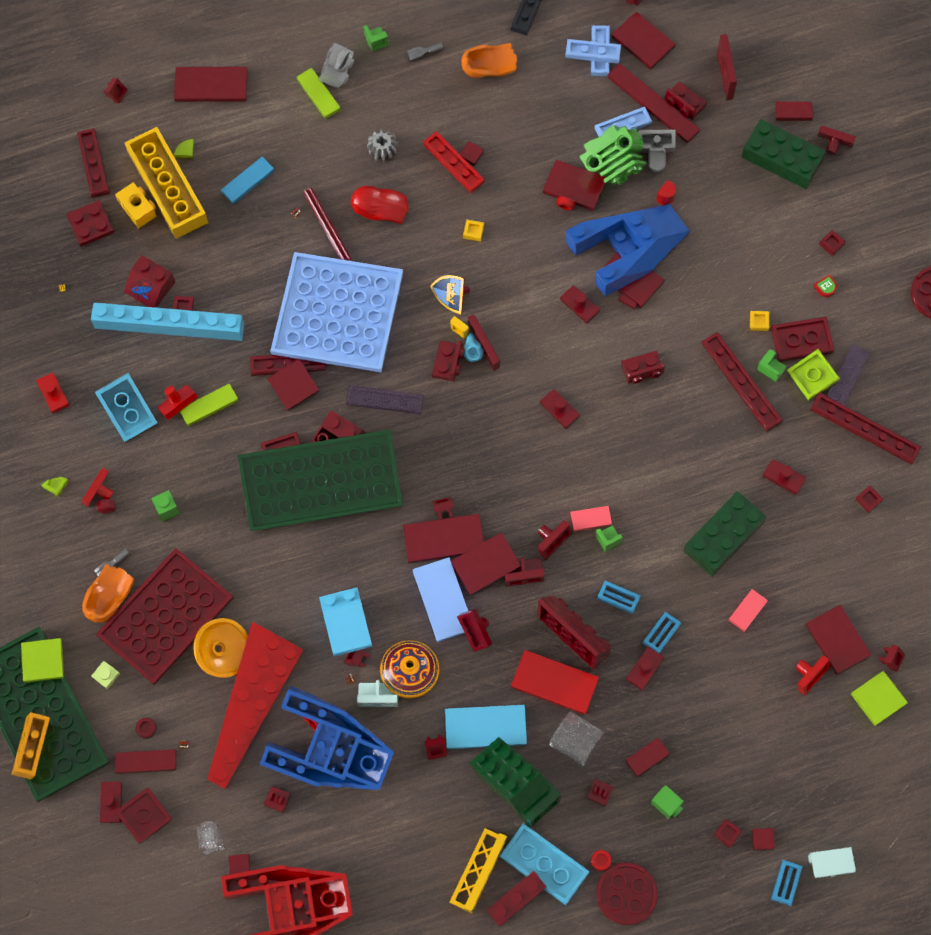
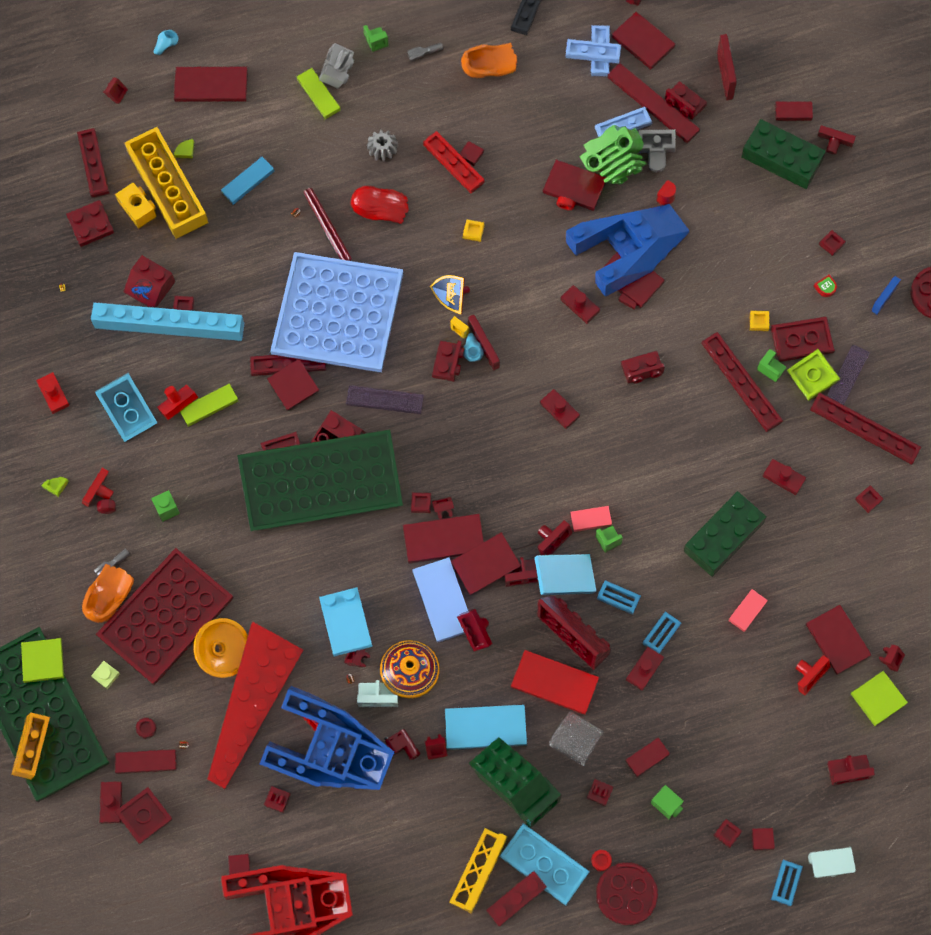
(165, 39): none -> medium azure animal
(210, 837): clear slope -> none
(402, 741): none -> dark red piece
(421, 503): none -> dark red tile
(565, 574): none -> medium azure tile
(850, 769): none -> dark red panel
(885, 295): none -> blue tile

